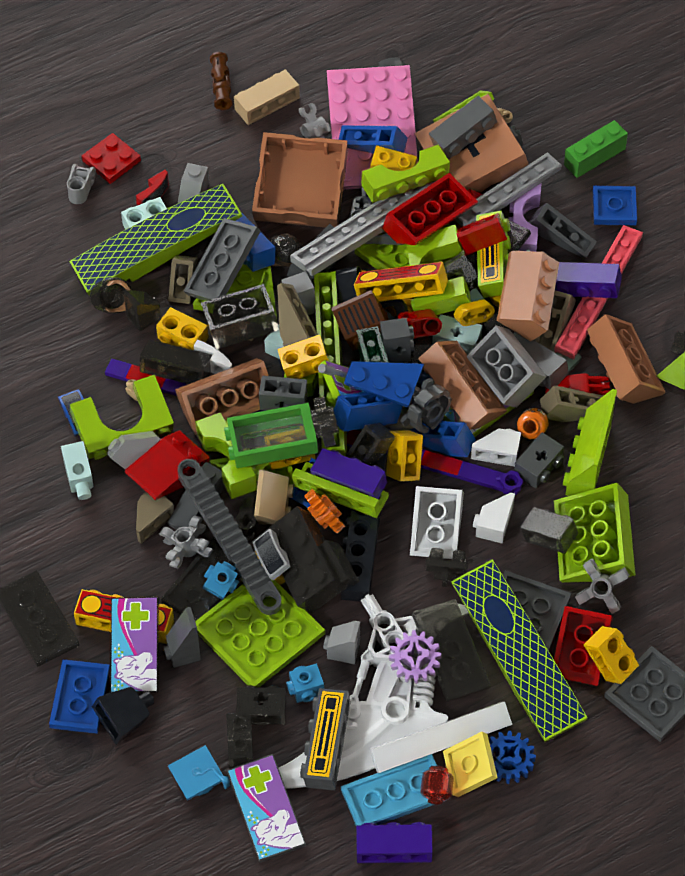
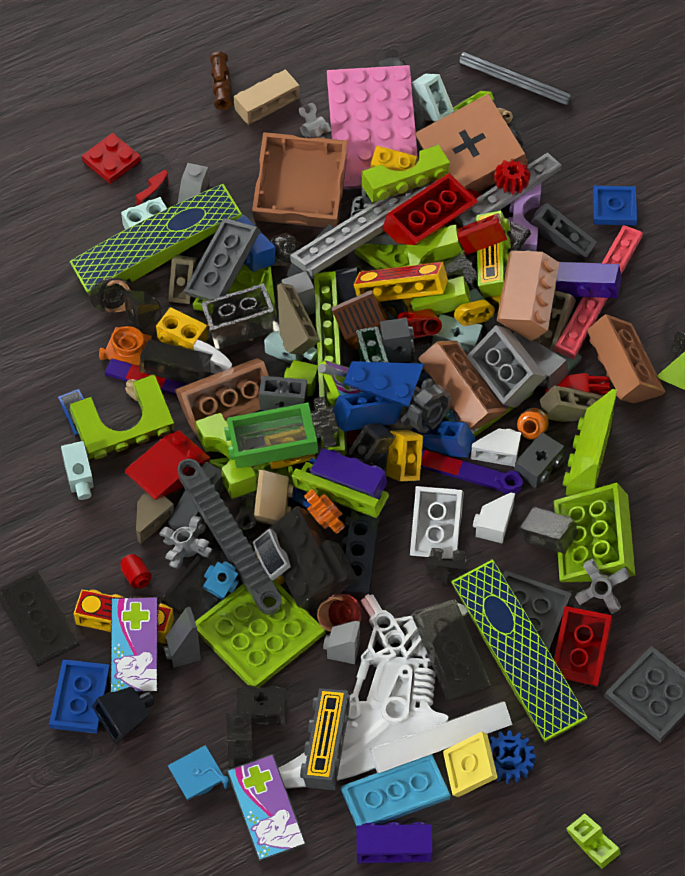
(80, 183): light grey piece -> none
(125, 345): none -> orange hat
(130, 447): light grey slope -> none
(135, 571): none -> red brick
(303, 357): yellow brick -> none
(305, 683): dark azure brick -> none
(338, 610): none -> clear red piece
(367, 137): blue slope -> none
(424, 657): lavender gear -> none
(432, 97): none -> light aqua brick
(436, 784): clear red head -> none
(463, 127): dark grey brick -> none
(512, 176): none -> red gear
(515, 78): none -> dark grey axle
(593, 841): none -> lime slope
(595, 149): bright green brick -> none
(611, 654): yellow brick -> none

